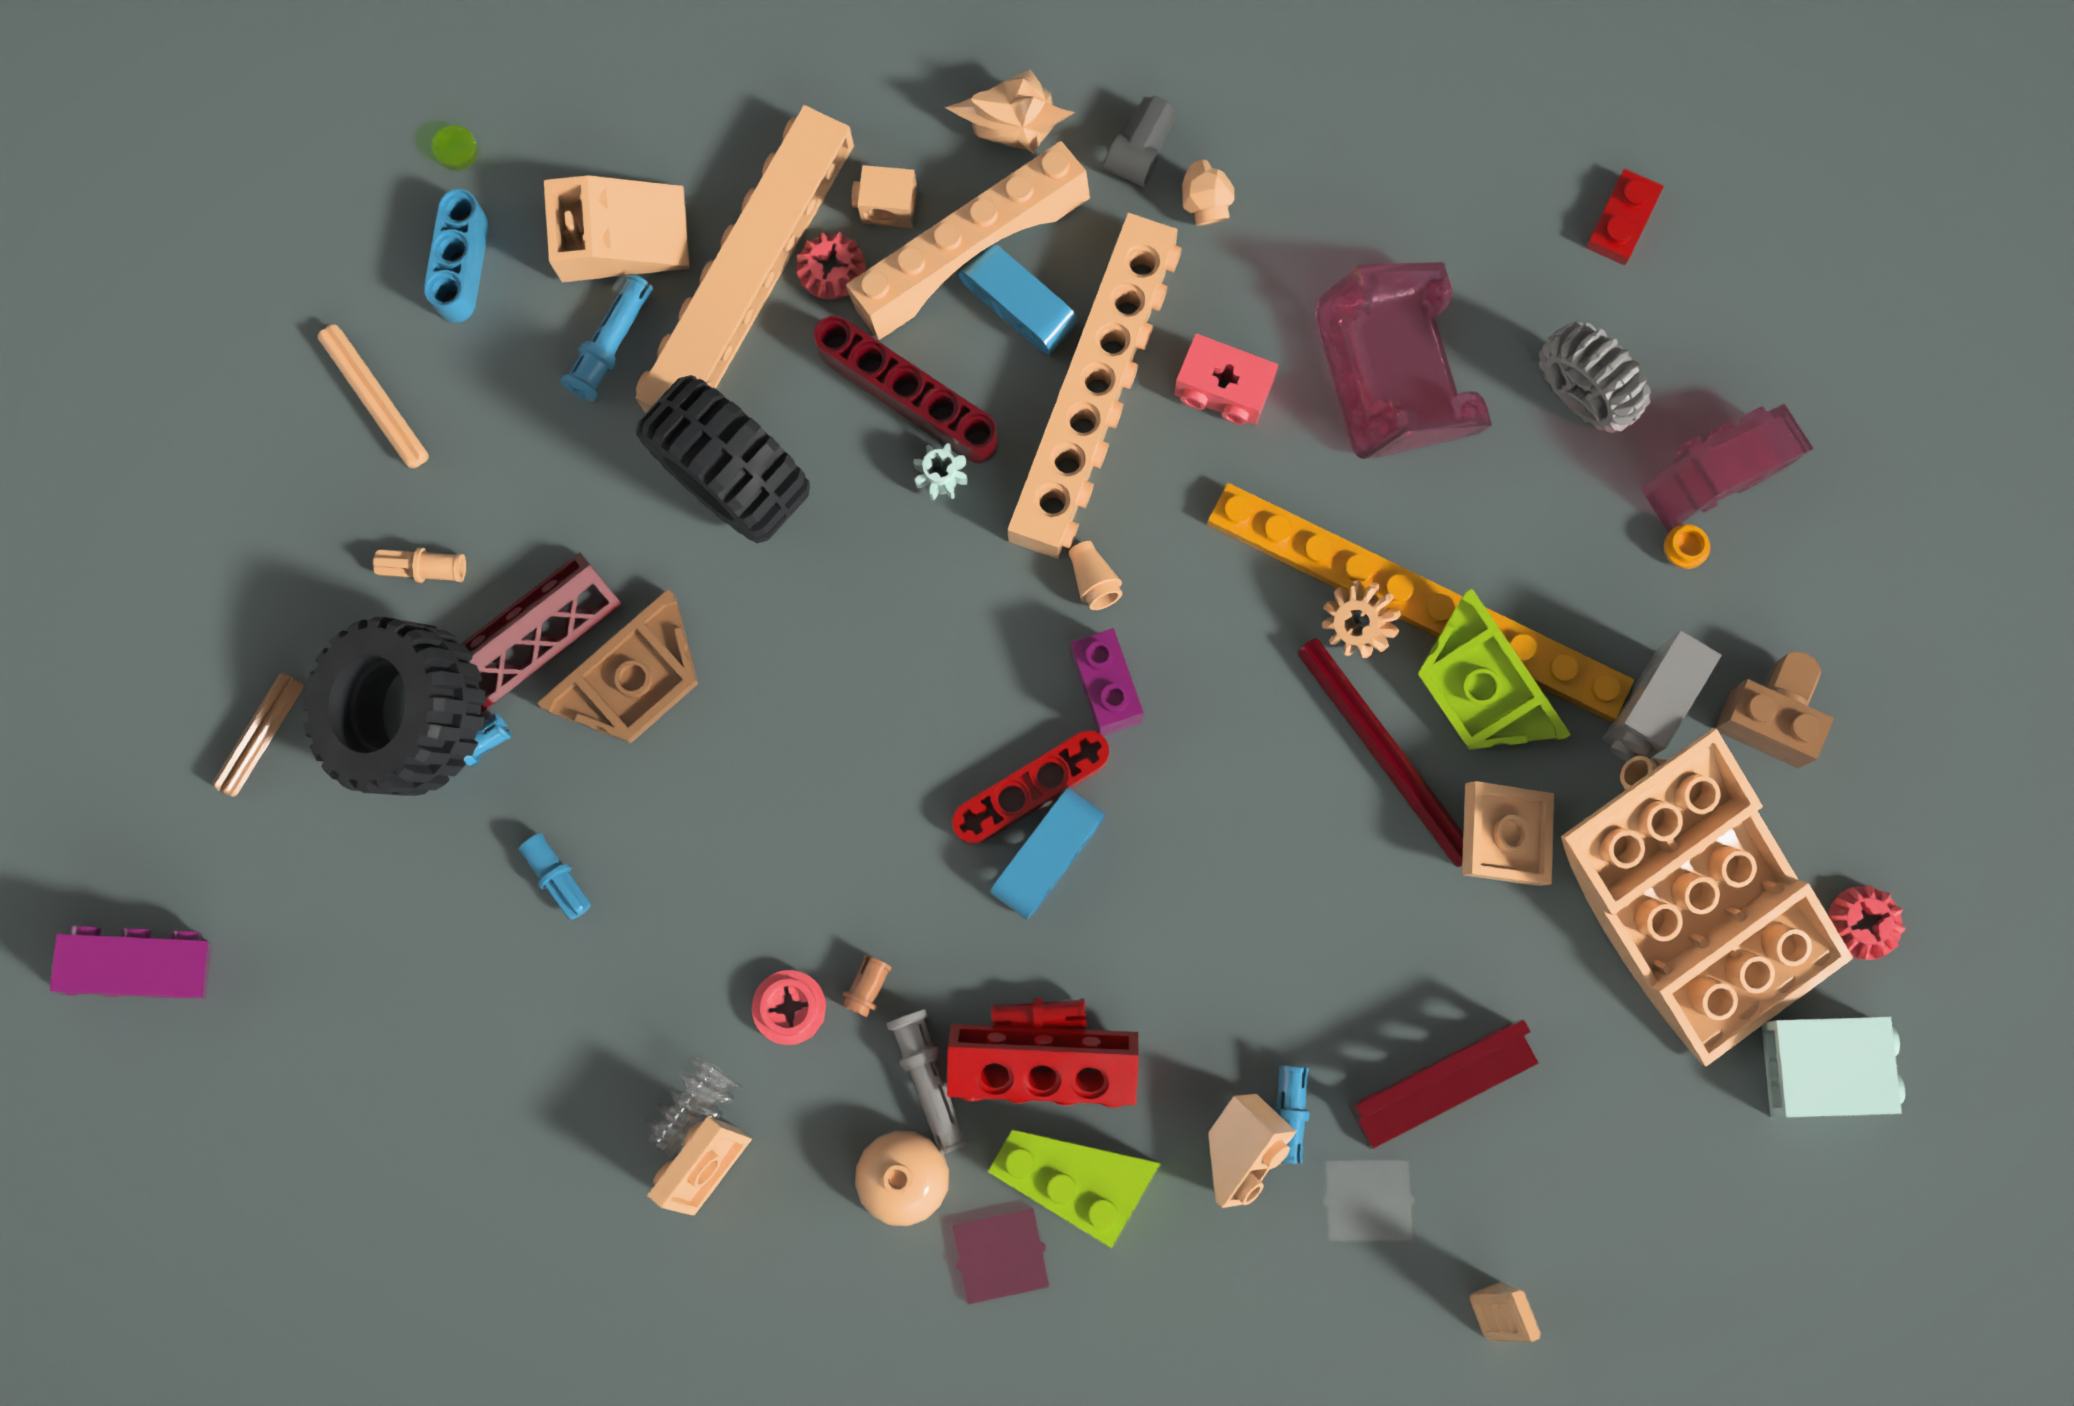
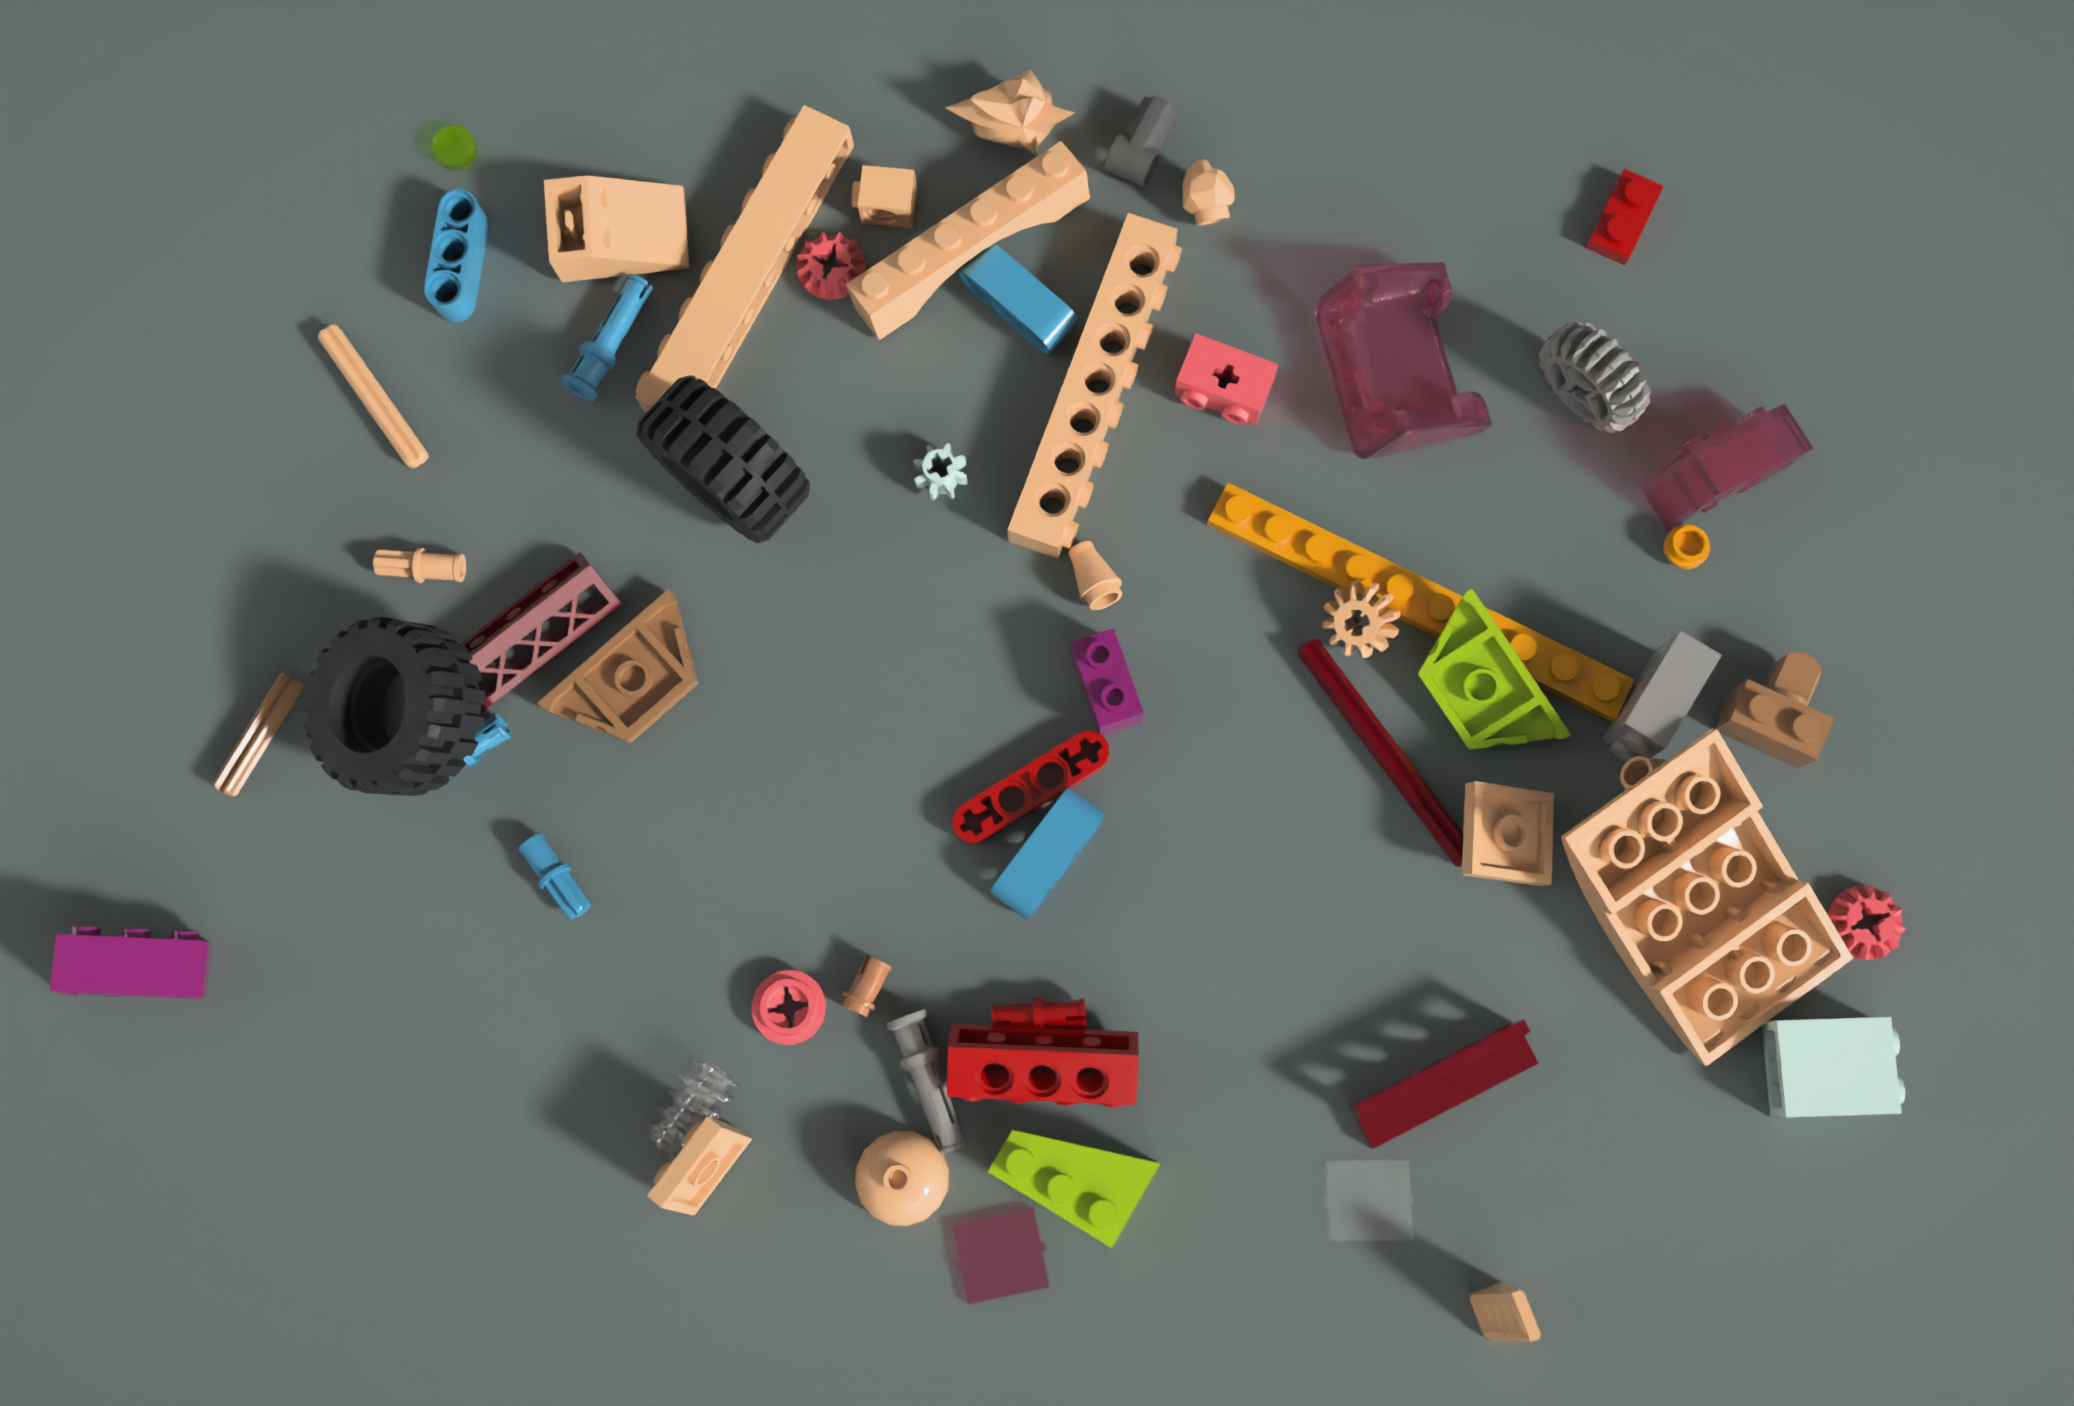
(897, 371): dark red beam -> none
(1244, 1147): light nougat slope -> none
(1292, 1107): dark azure pin -> none

